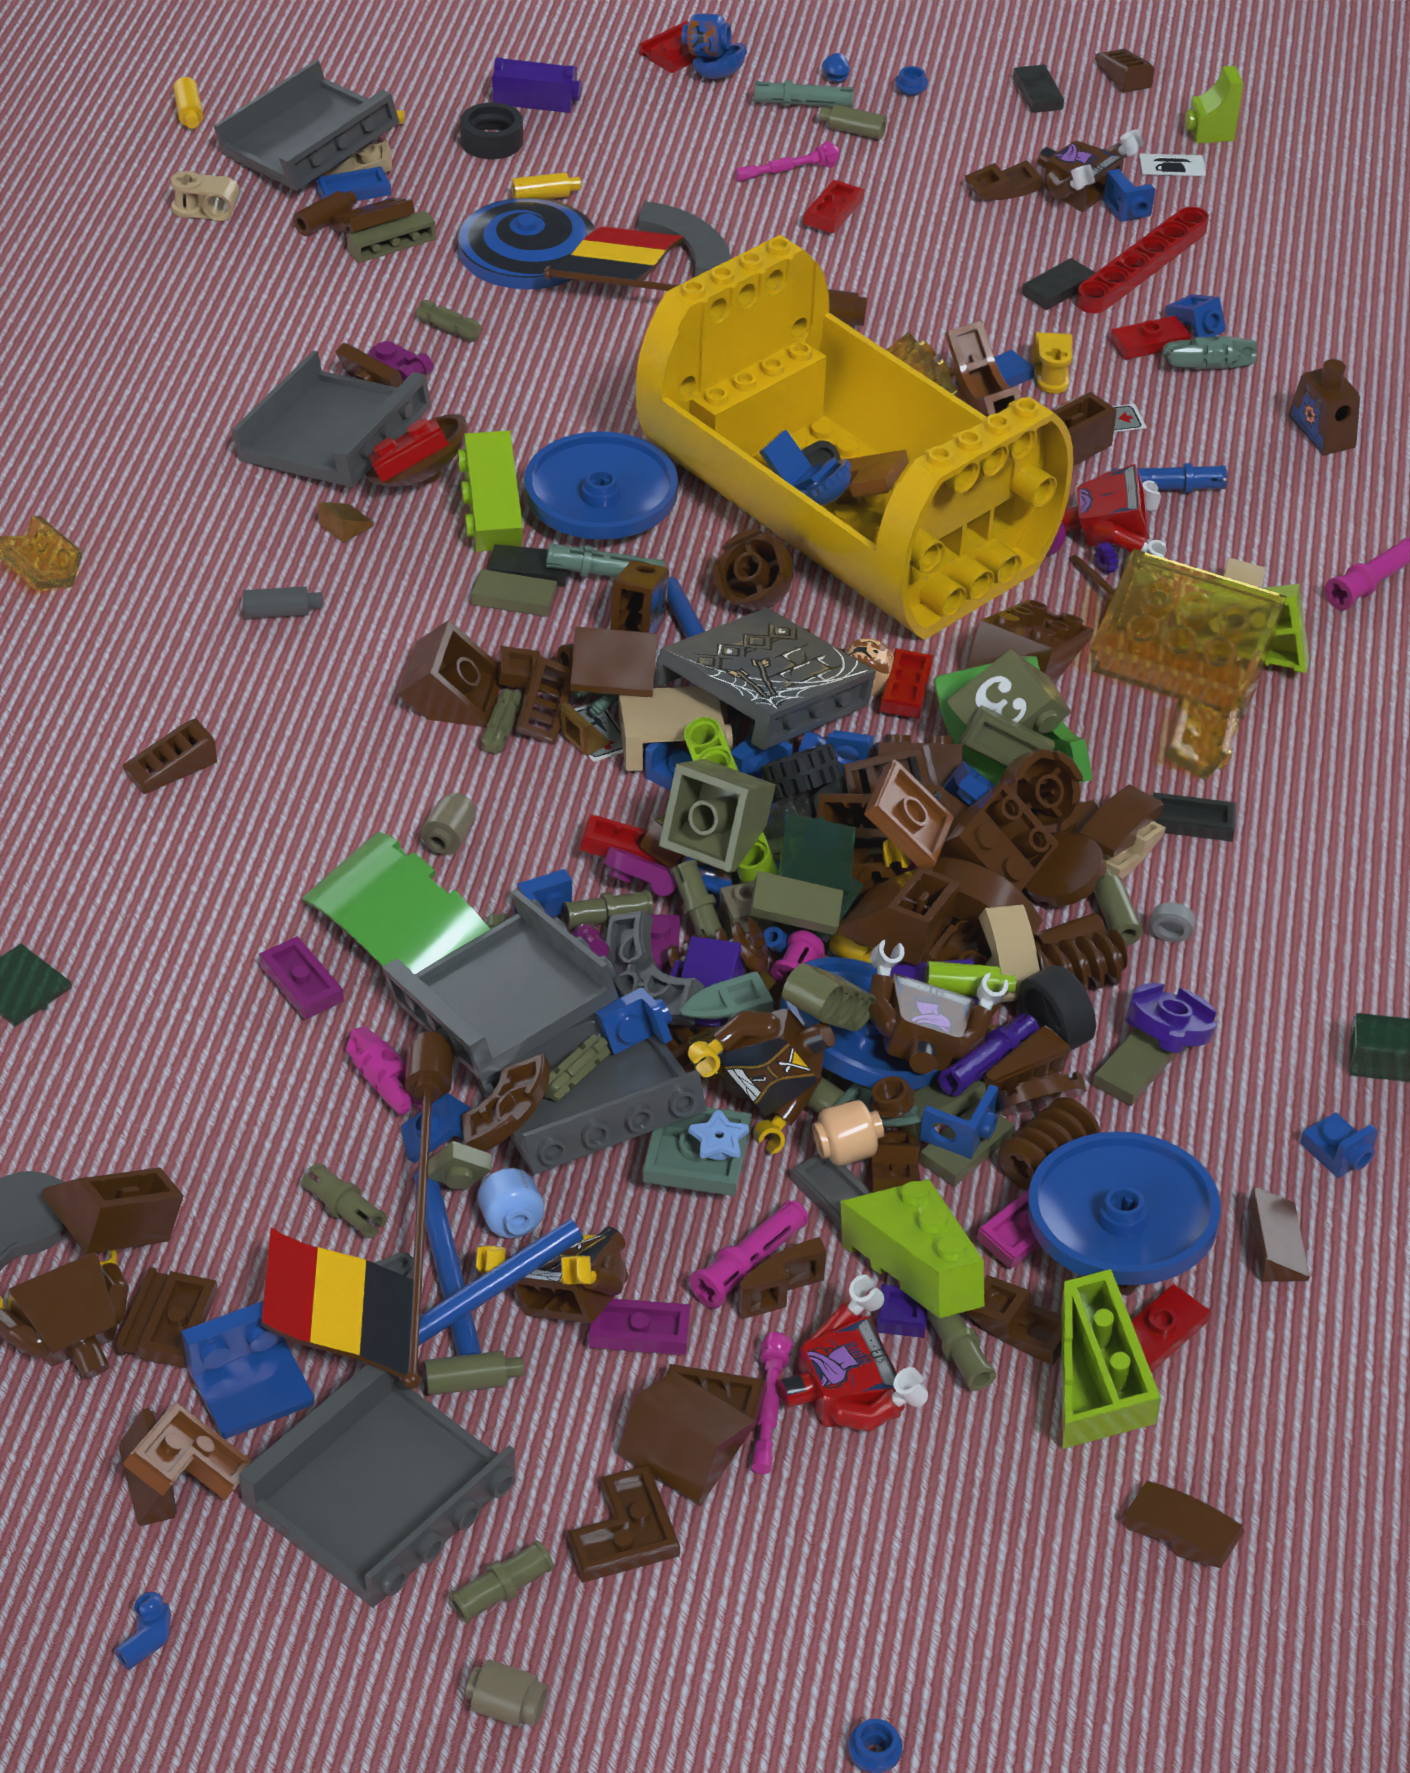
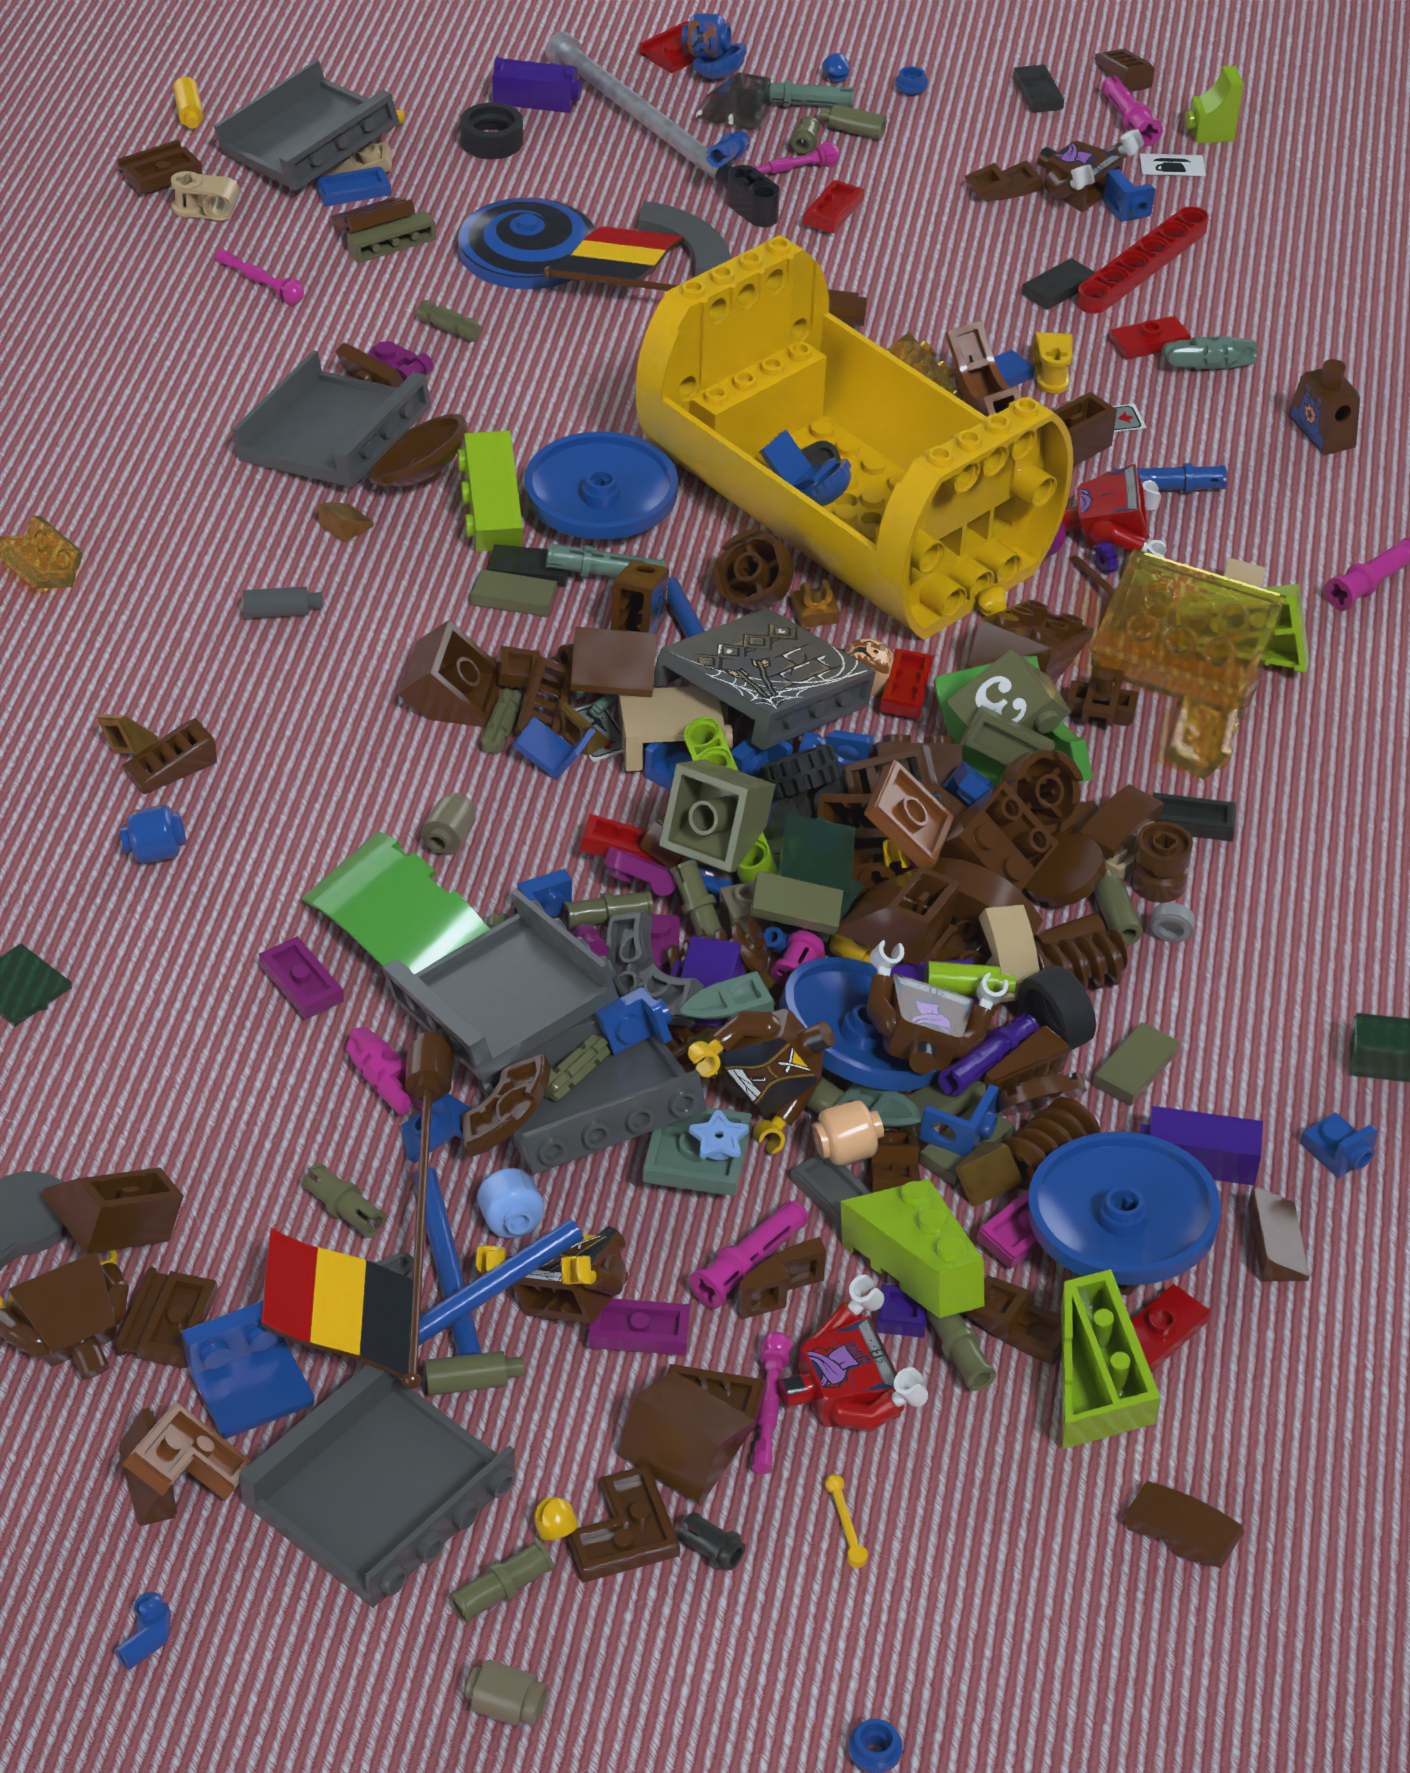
(125, 734): none -> pearl gold slope
(153, 834): none -> blue head
(155, 166): none -> reddish brown plate
(287, 289): none -> dark pink piece
(319, 213): reddish brown cylinder -> none
(397, 455): red plate -> none
(459, 1165): olive plate -> none
(545, 186): yellow cylinder -> none
(549, 749): none -> blue bracket
(554, 1519): none -> yellow hinge
(718, 1545): none -> pearl dark grey pin
(729, 147): none -> blue pin
(738, 102): none -> clear smoke slope
(748, 189): none -> flat silver piece
(804, 138): none -> olive pin
(815, 605): none -> pearl gold tile
(828, 997): olive beam -> none
(857, 1554): none -> yellow hinge
(876, 472): dark orange tile -> none
(892, 1097): reddish brown plate -> none
(988, 1172): none -> pearl gold slope
(992, 600): none -> yellow hinge
(1101, 699): none -> reddish brown piece
(1134, 114): none -> dark pink pin
(1161, 862): none -> reddish brown wheel
(1171, 1018): dark purple plate -> none
(1201, 312): blue bracket -> none
(1222, 1144): none -> dark purple brick

